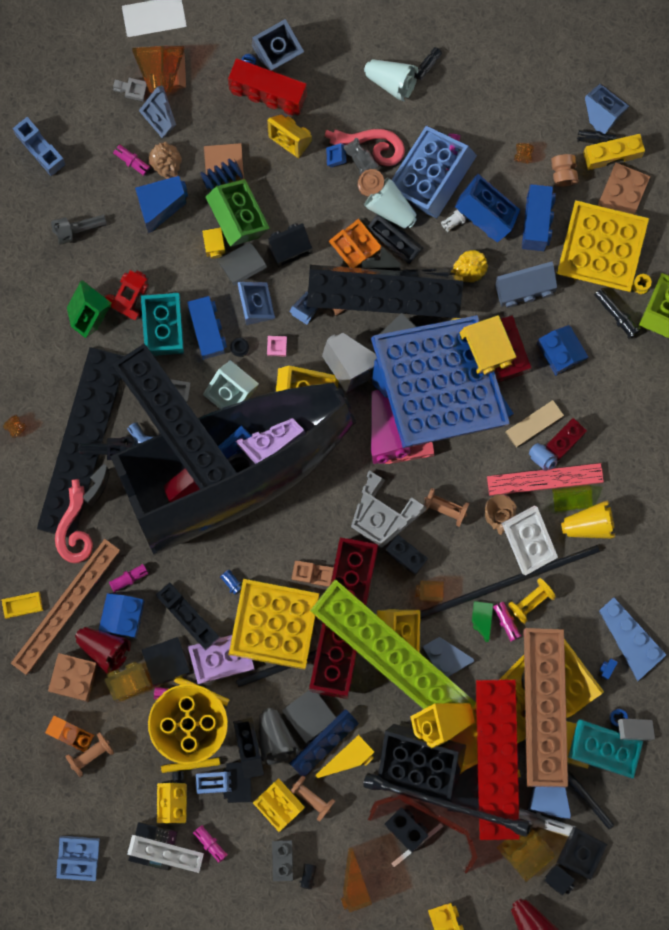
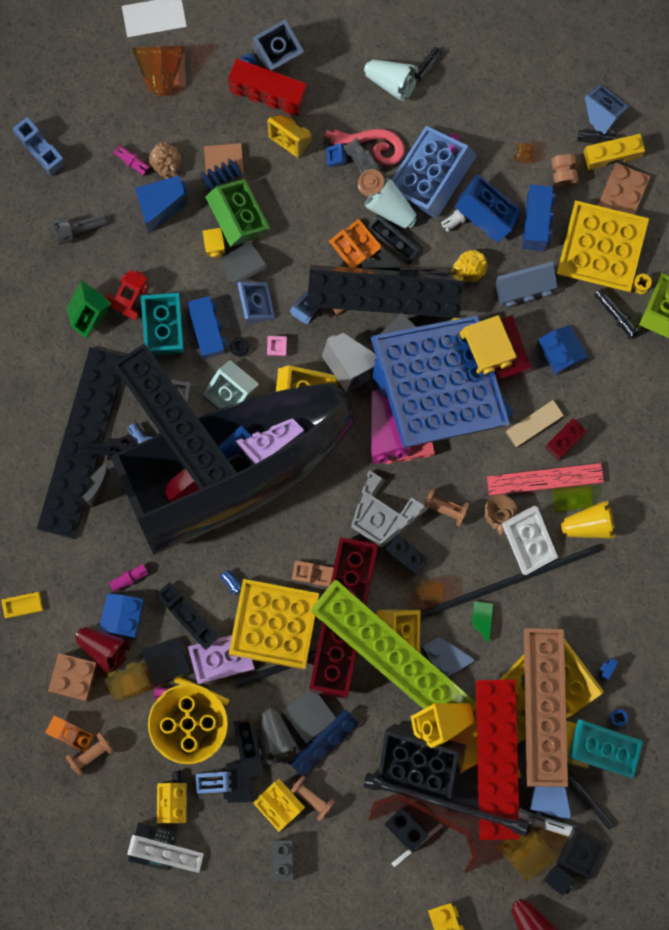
(14, 426): clear orange wheel -> none
(65, 607): nougat plate -> none
(76, 495): coral plant -> none
(78, 858): medium blue slope -> none
(134, 89): light grey plate -> none
(158, 112): sand blue wing -> none
(179, 767): yellow bar -> none
(210, 844): dark pink pin -> none
(289, 244): black slope -> none
(308, 876): black pin -> none
(352, 756): yellow slope -> none
(354, 888): clear orange slope -> none
(507, 621): dark pink pin -> none
(532, 600): yellow hose -> none
(543, 457): medium blue brick -> none
(635, 644): medium blue wing -> none
(636, 729): light grey tile -> none

